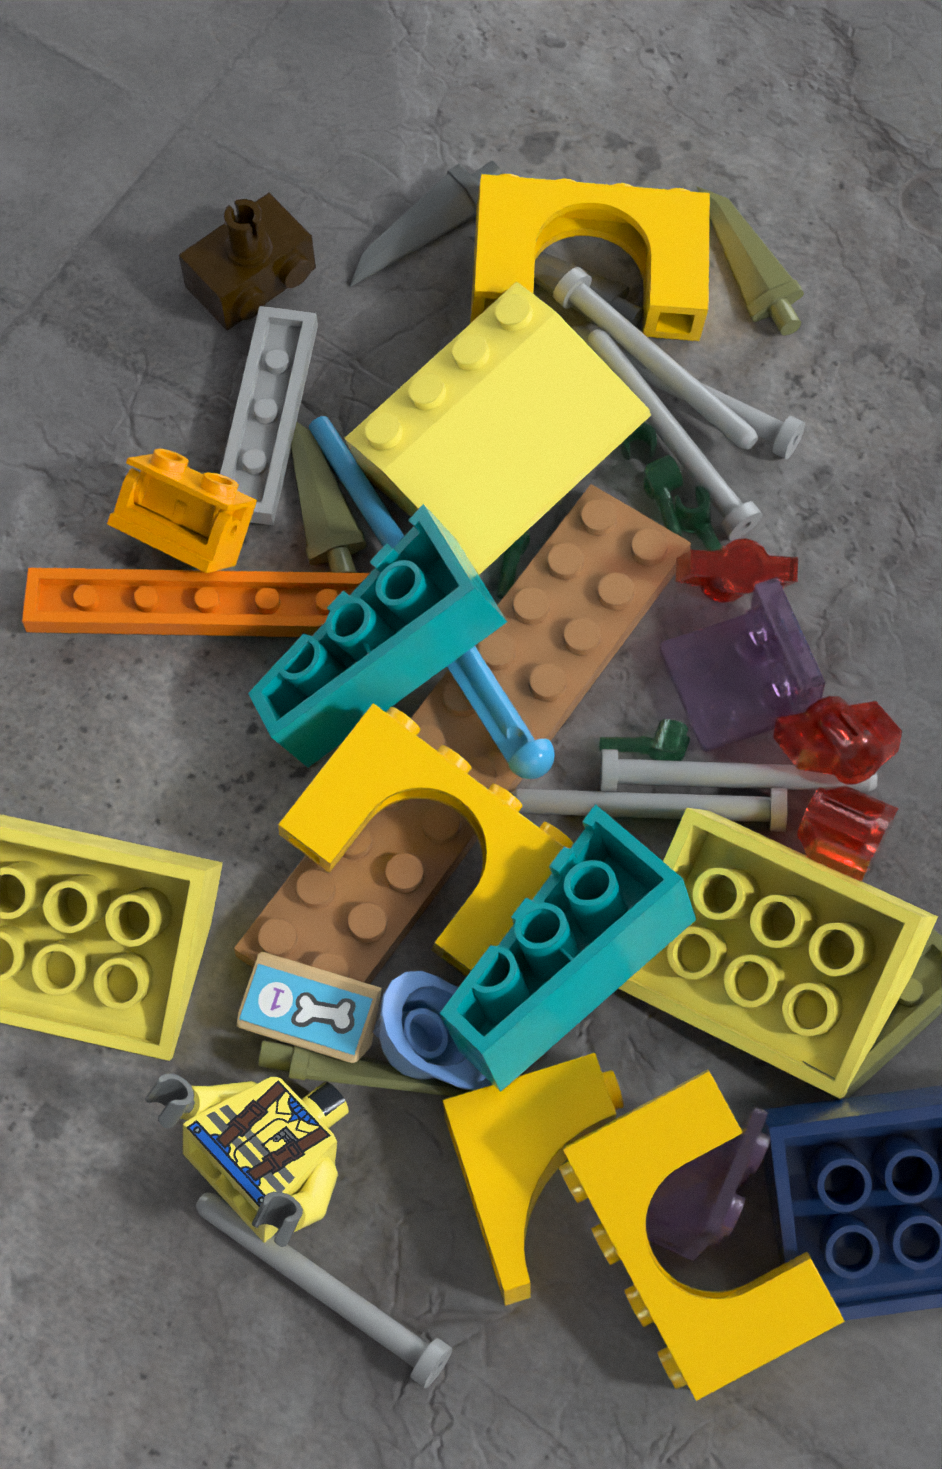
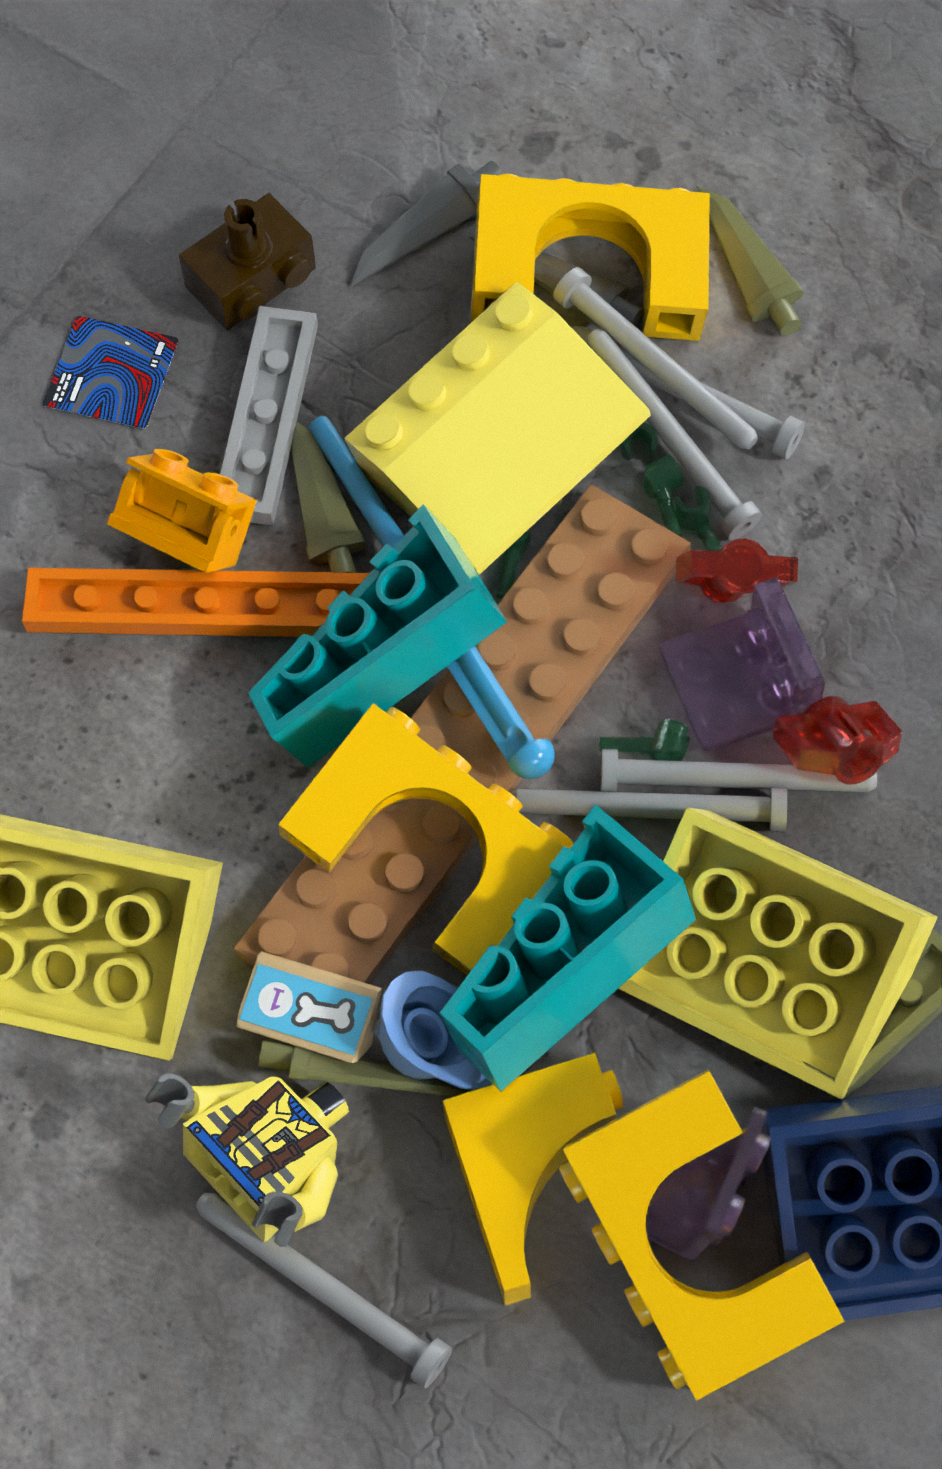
(110, 372): none -> sticker
(845, 829): clear red piece -> none

